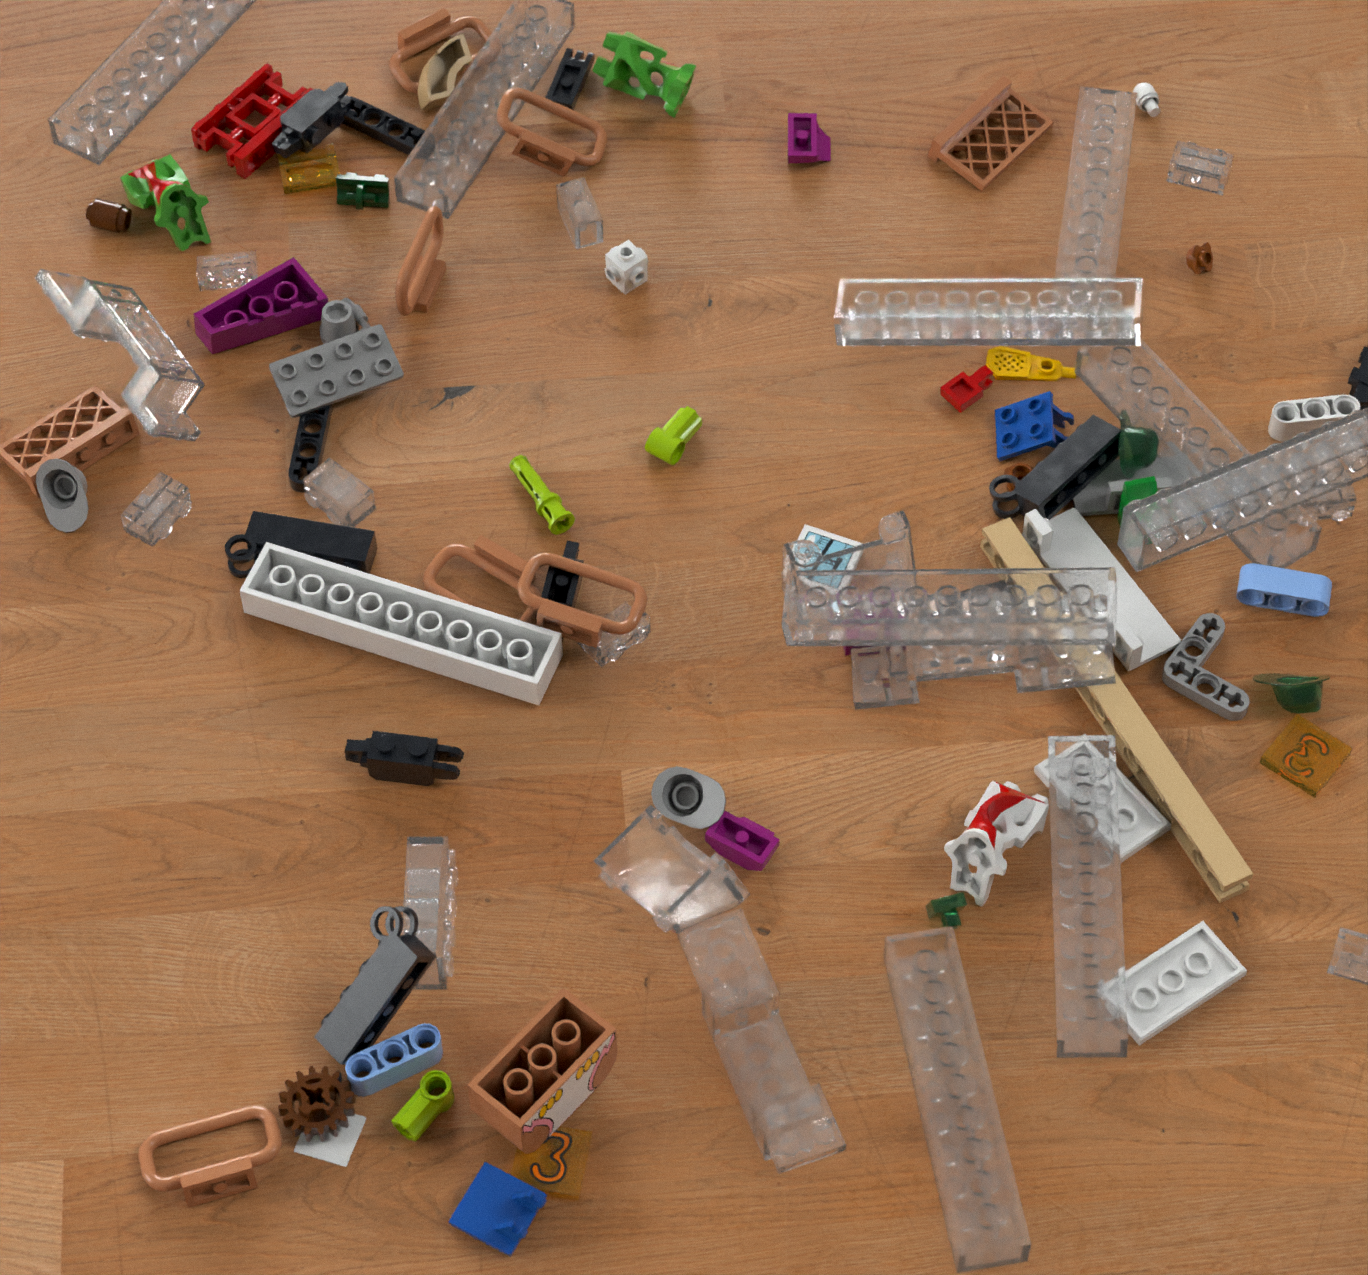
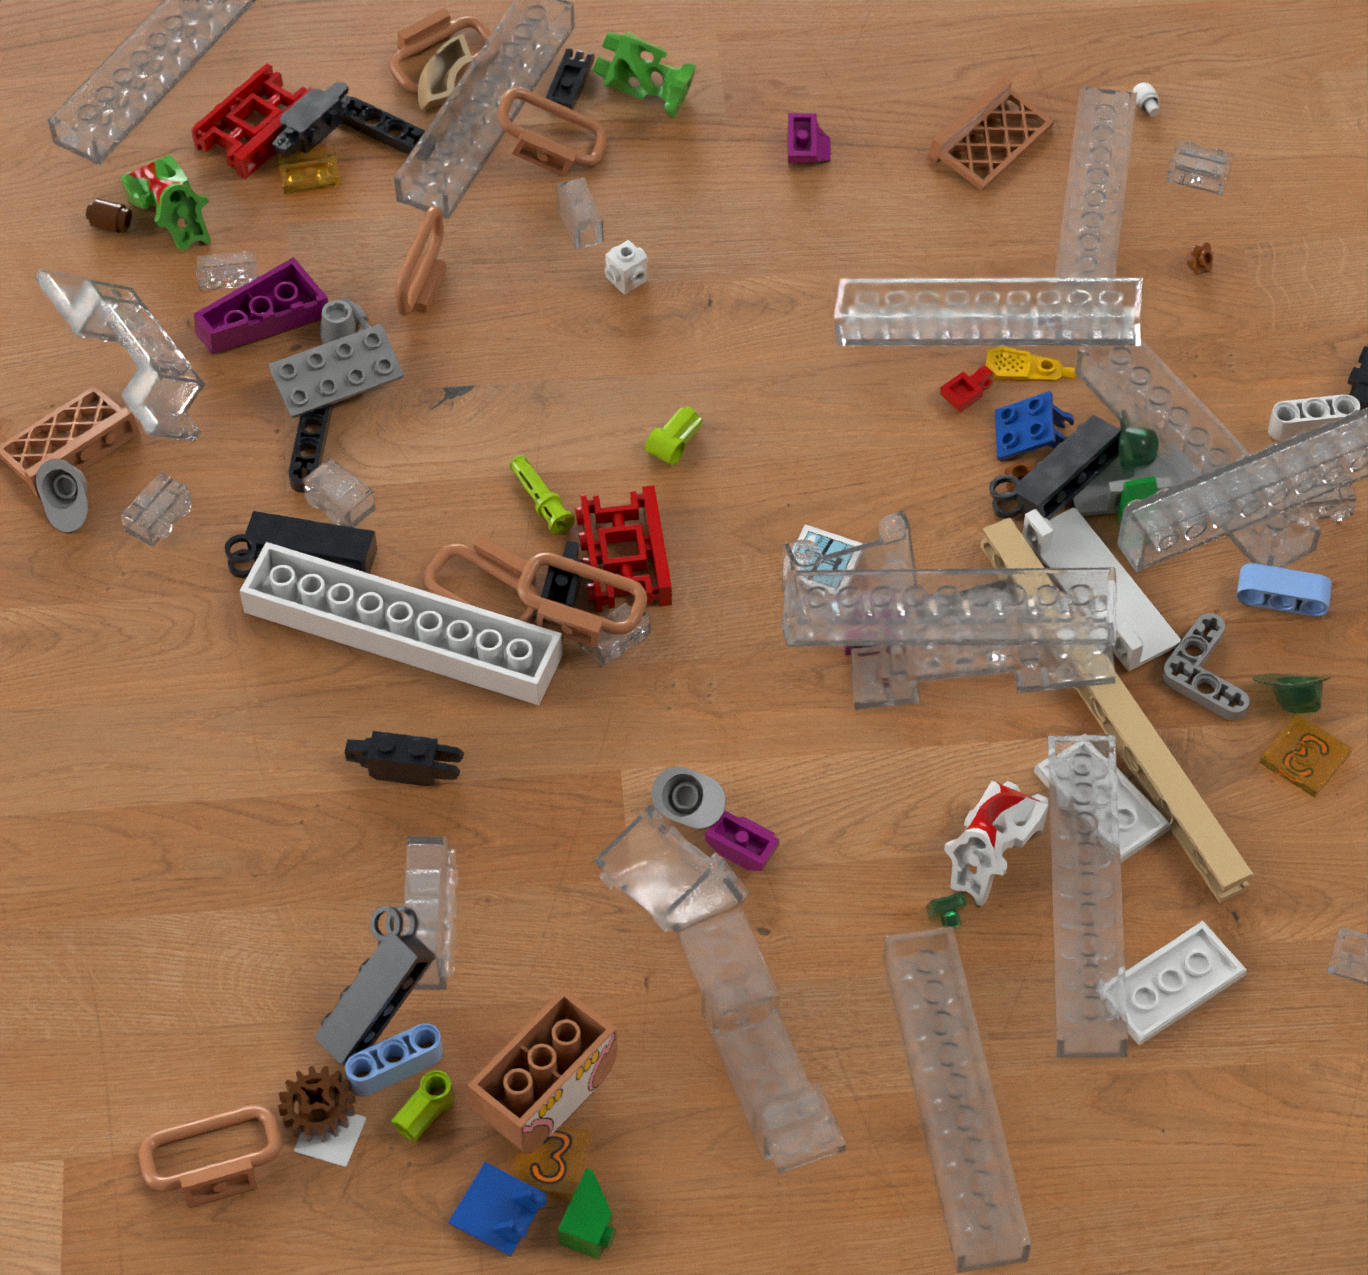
(363, 190): dark green hips -> none
(588, 1219): none -> green slope
(648, 546): none -> red fence

